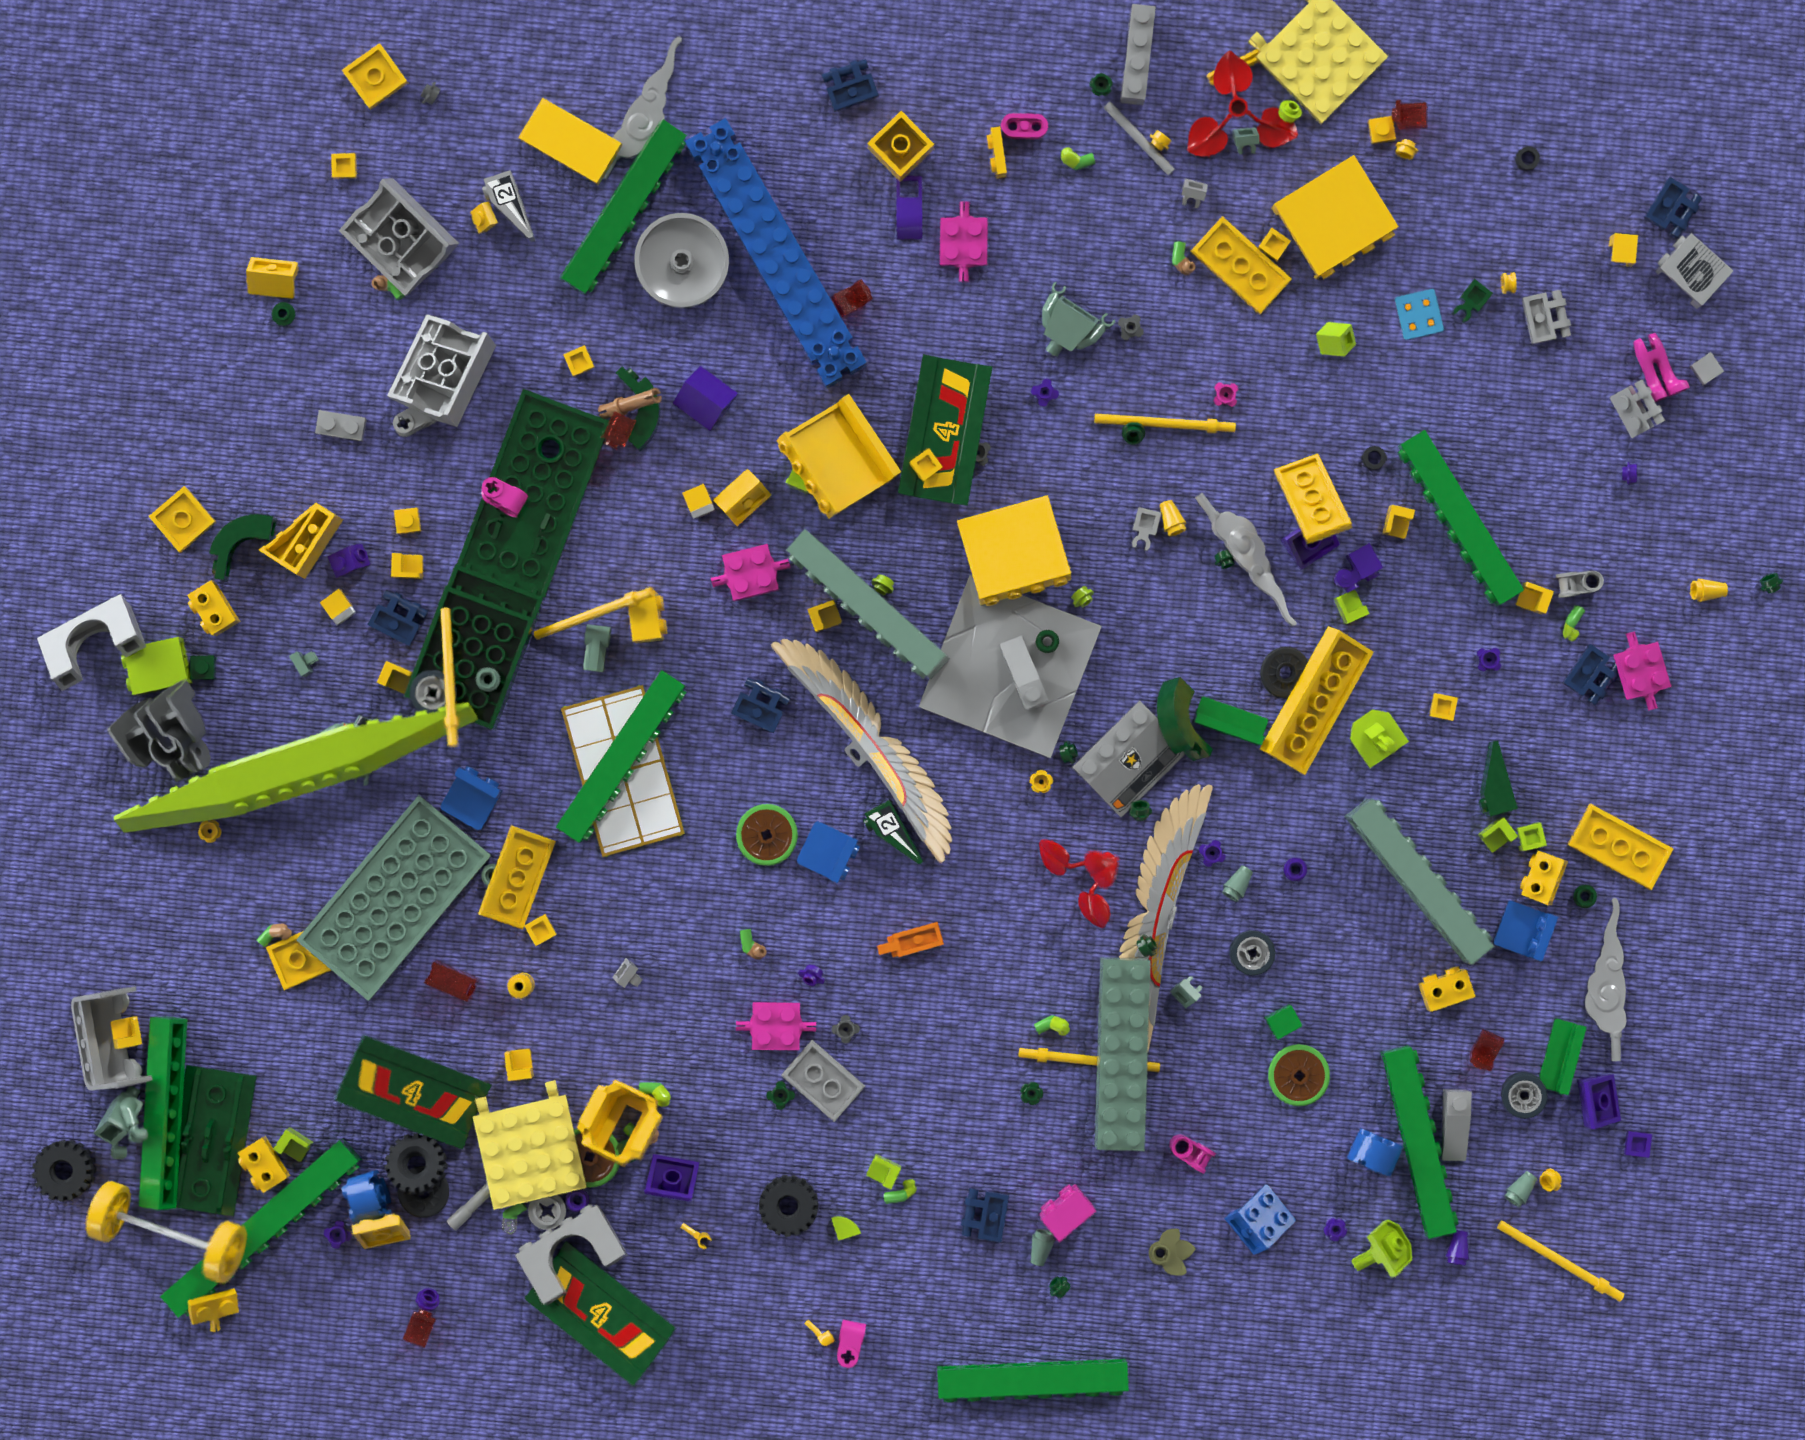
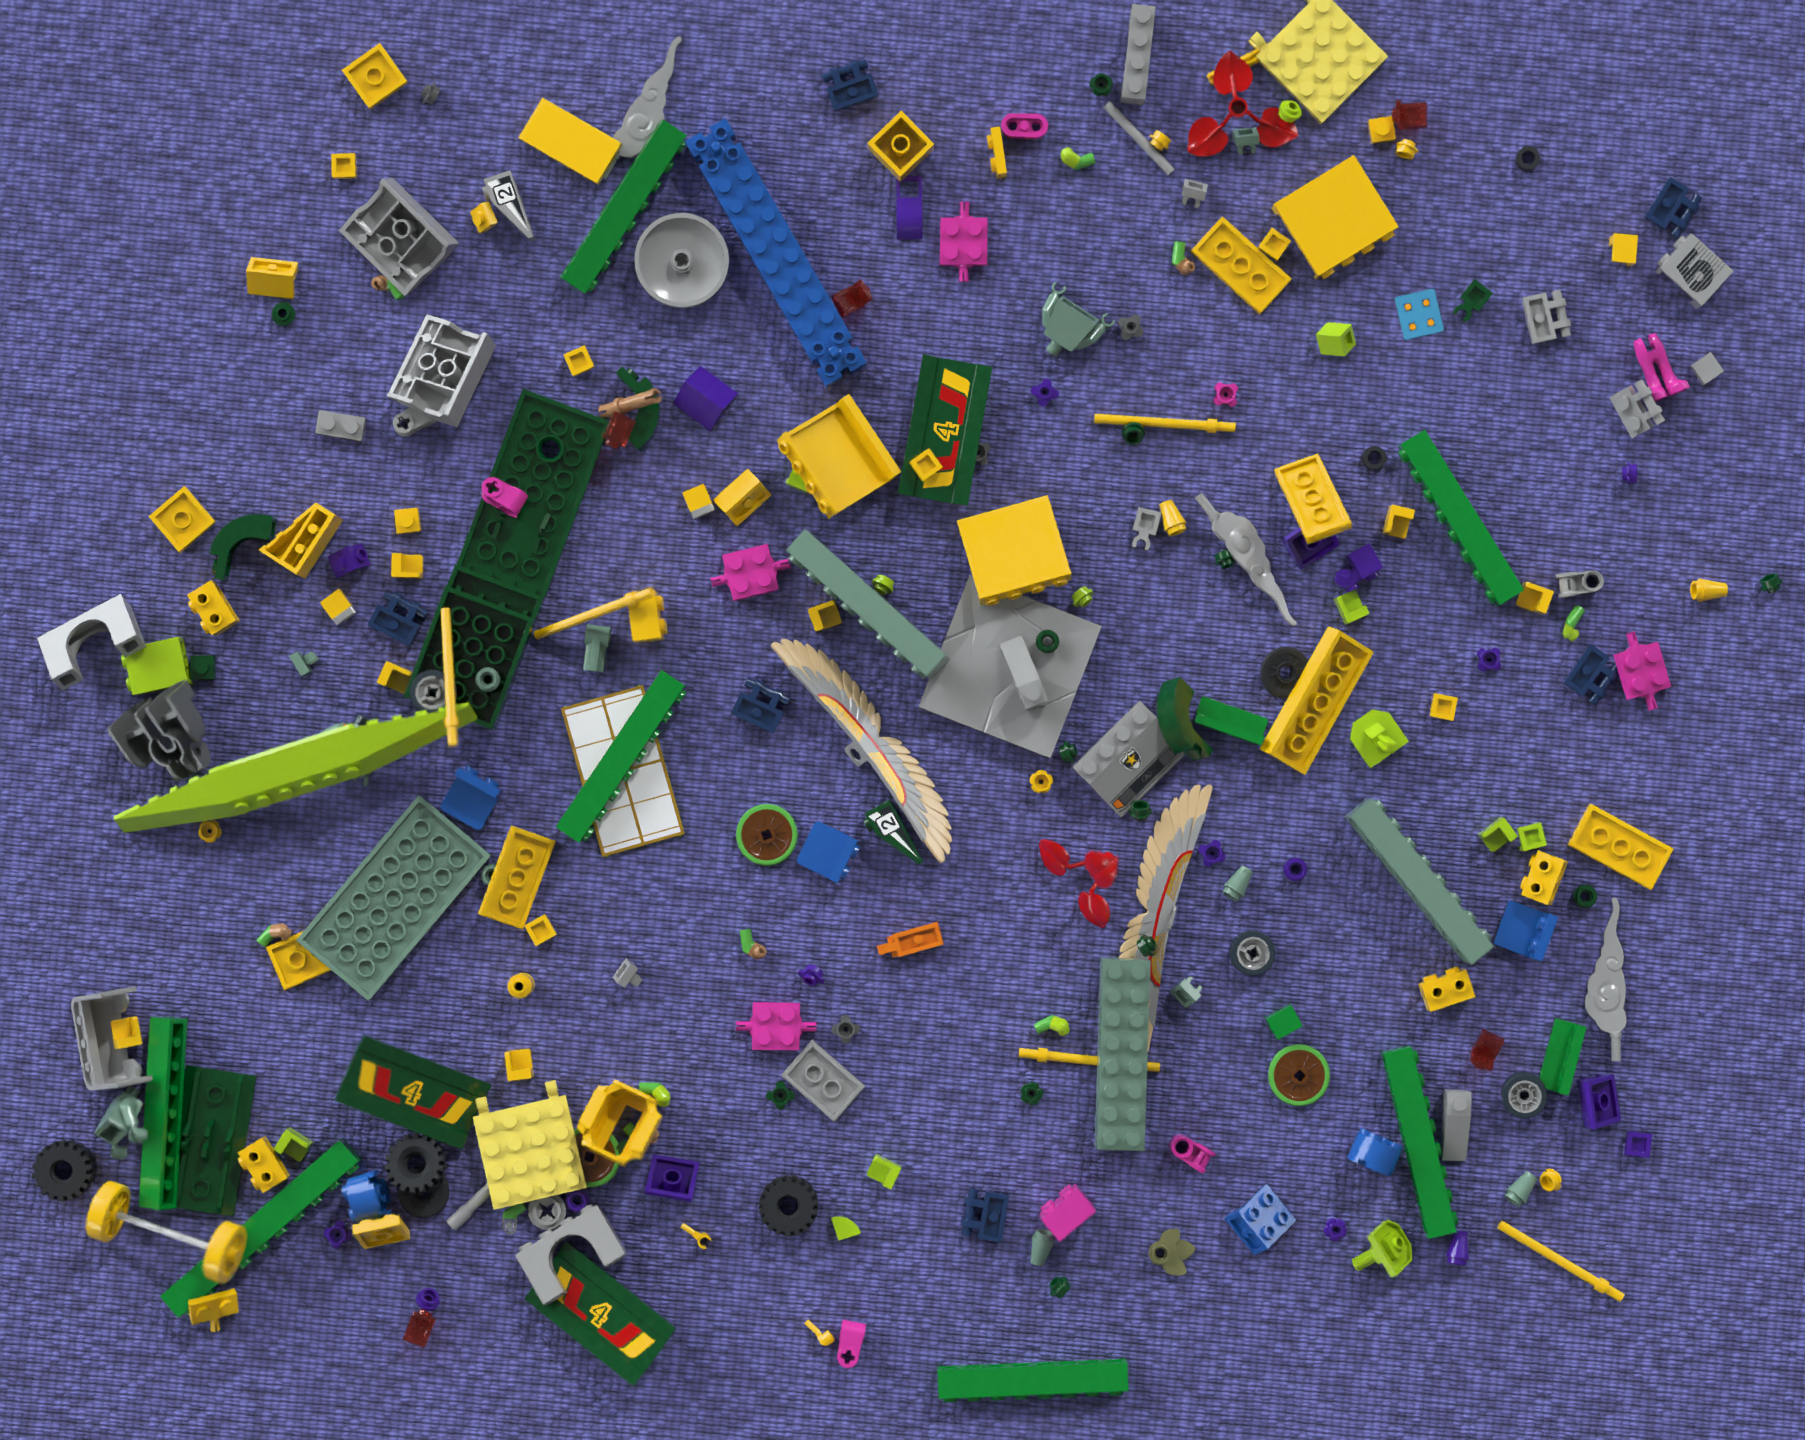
(452, 981): clear red brick -> none
(901, 1195): arm -> none
(1496, 788): dark green slope -> none
(1508, 283): yellow bush -> none

